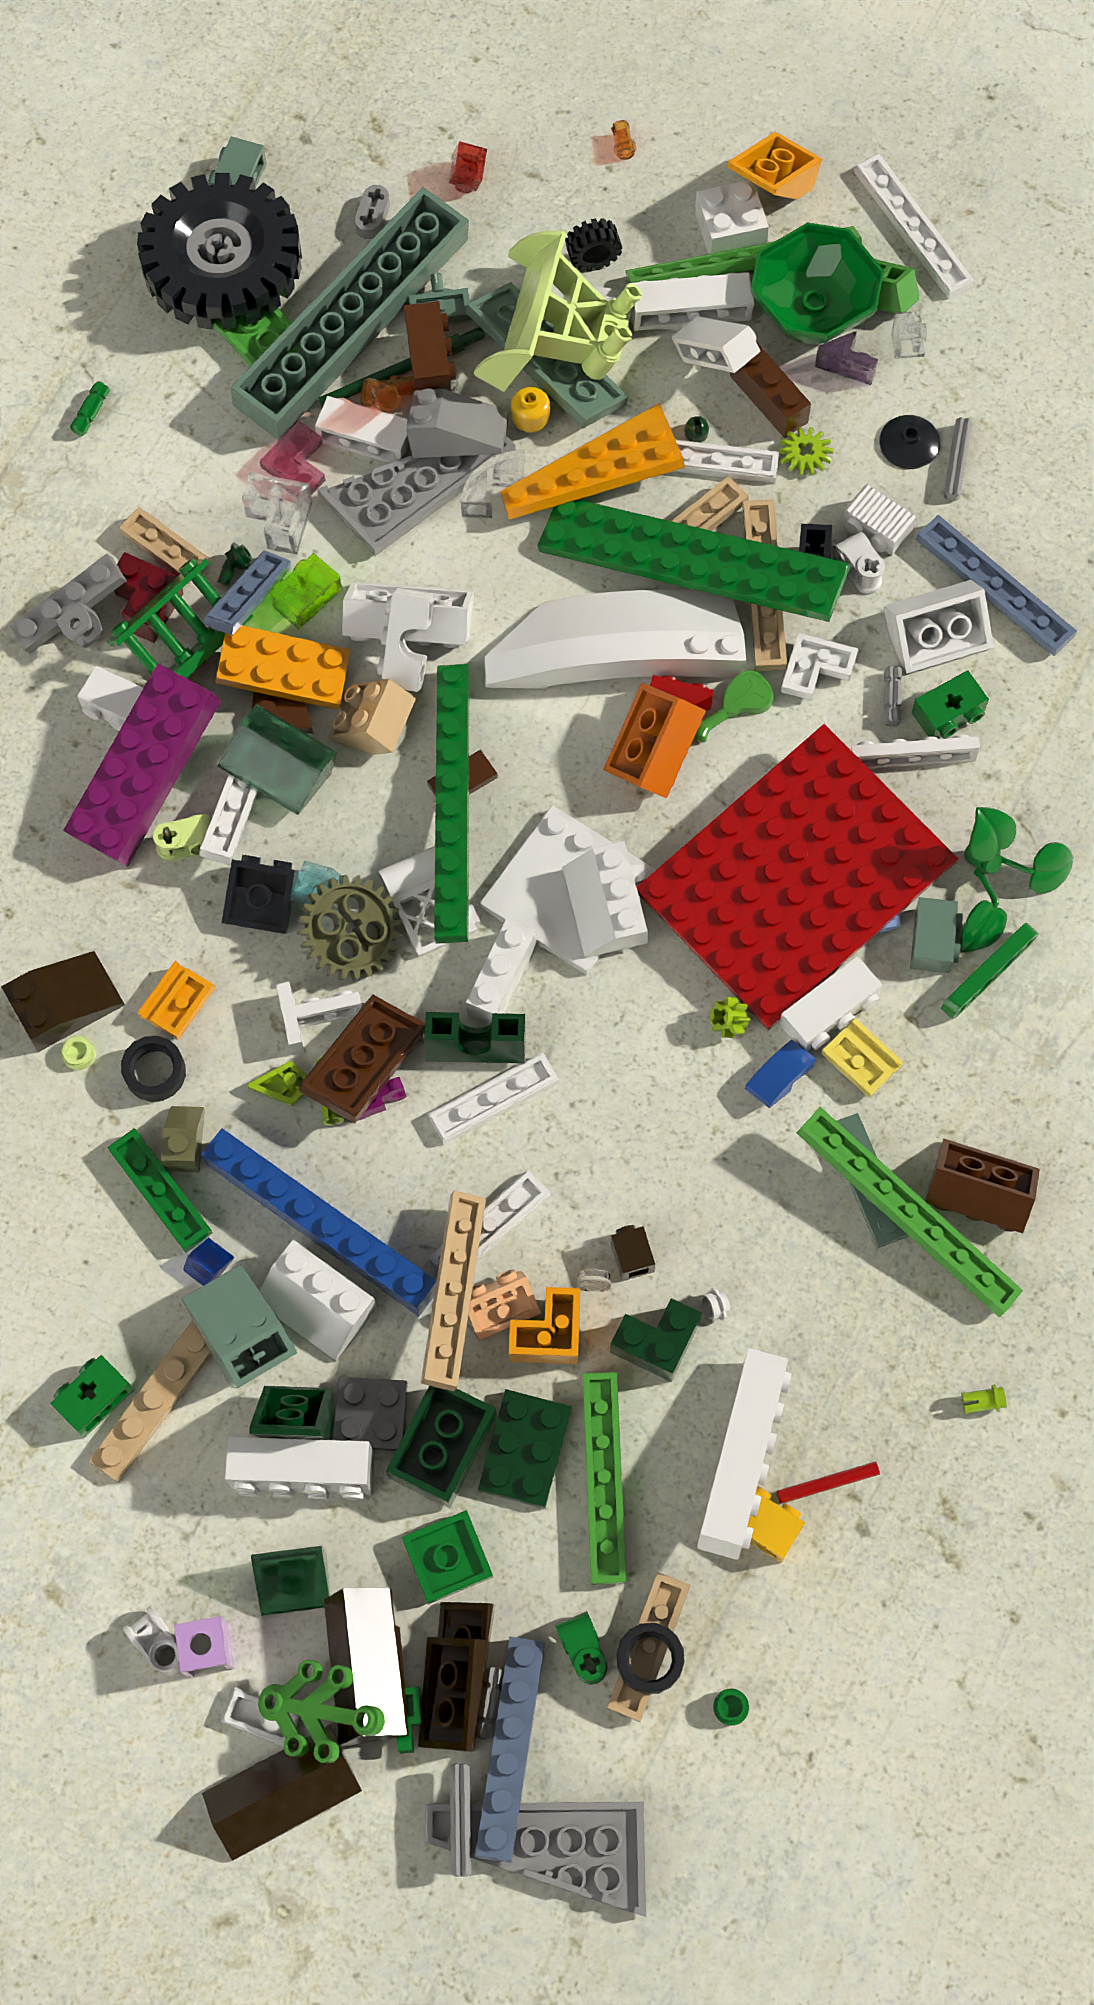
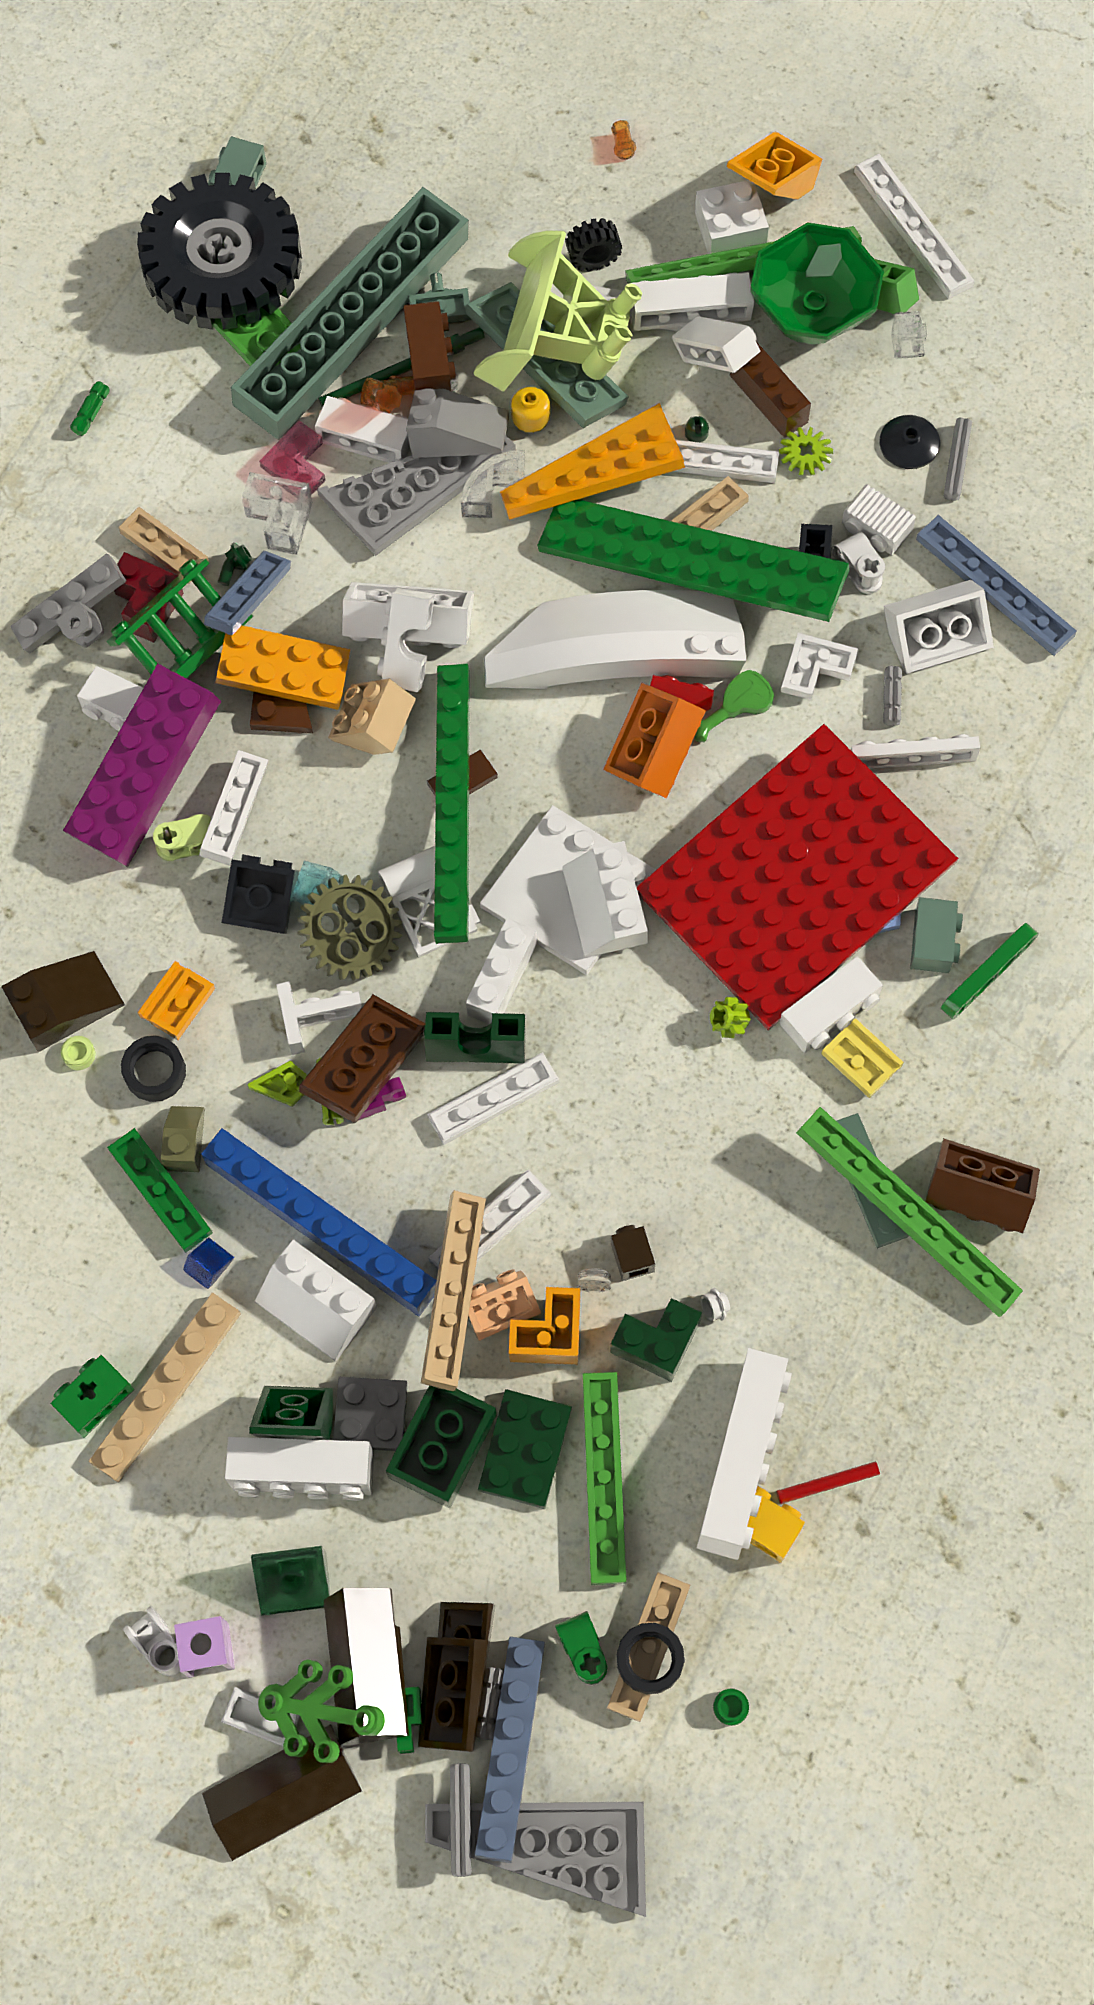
(238, 1327): sand green slope -> none
(277, 759): clear green slope -> none
(305, 590): clear neon green brick -> none
(366, 211): light grey beam -> none
(447, 1557): green plate -> none
(467, 167): clear red brick -> none
(766, 622): tan plate -> none
(779, 1073): blue slope -> none
(839, 358): clear purple slope -> none
(964, 701): green brick -> none
(986, 1400): lime pin -> none
(990, 835): green plant -> none

